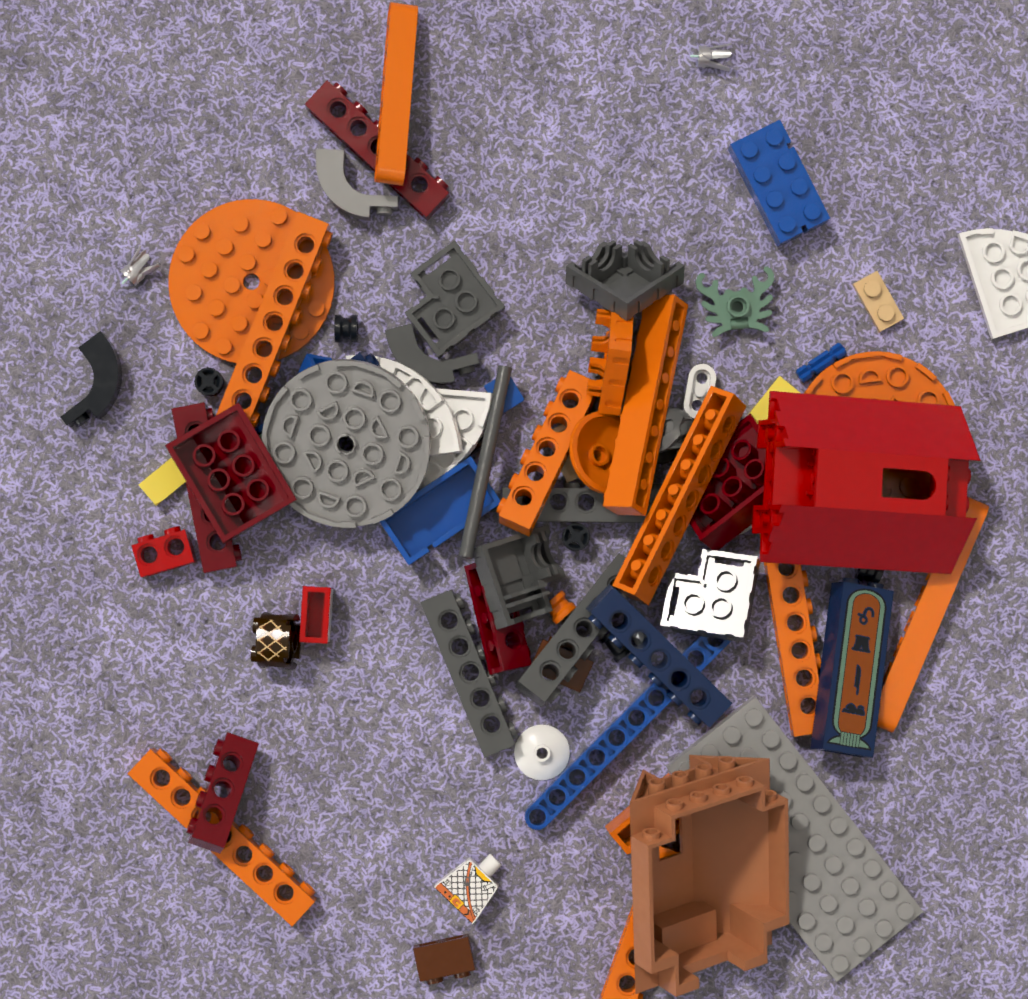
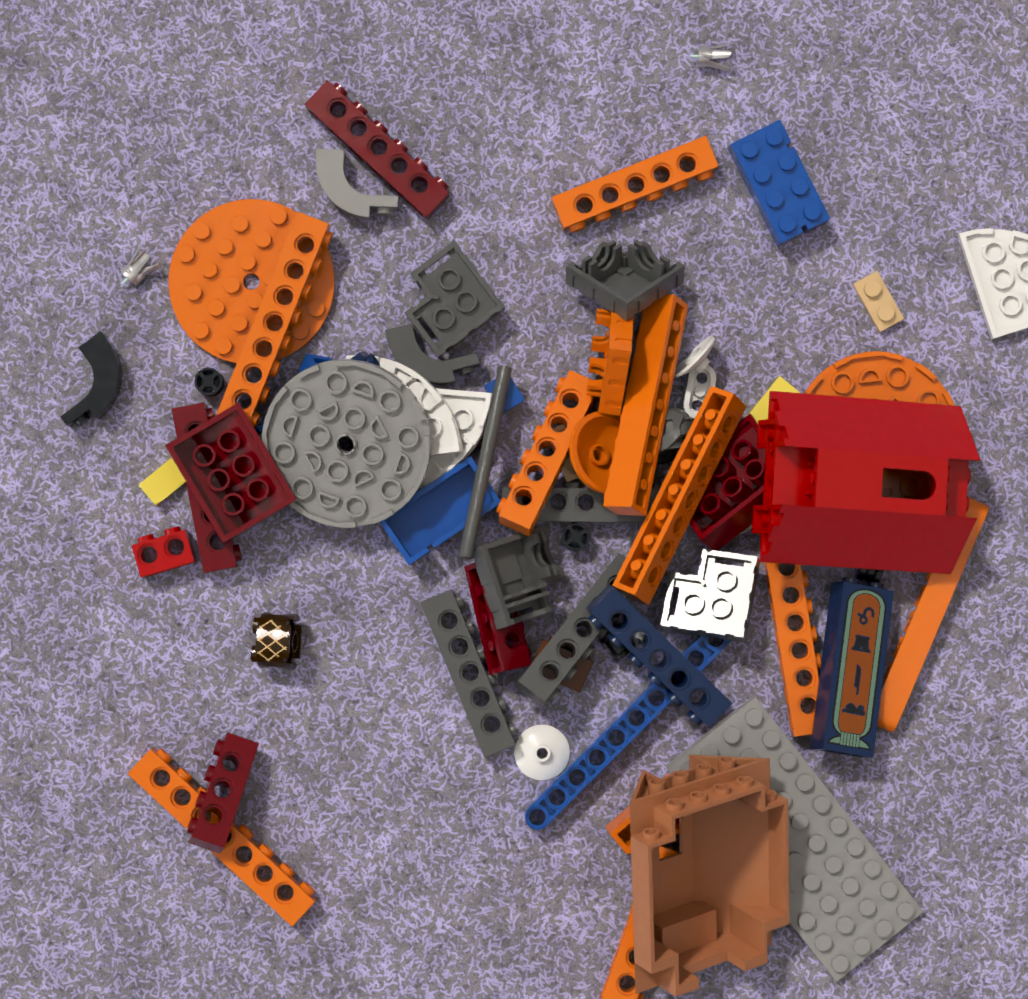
(316, 614): red brick -> none
(346, 328): black wheel -> none
(396, 94): orange beam -> none
(444, 959): reddish brown brick -> none
(470, 886): torso -> none
(561, 607): orange wheel -> none
(696, 151): none -> orange brick
(697, 359): none -> white dish
(737, 308): sand green animal -> none
(821, 362): blue axle -> none

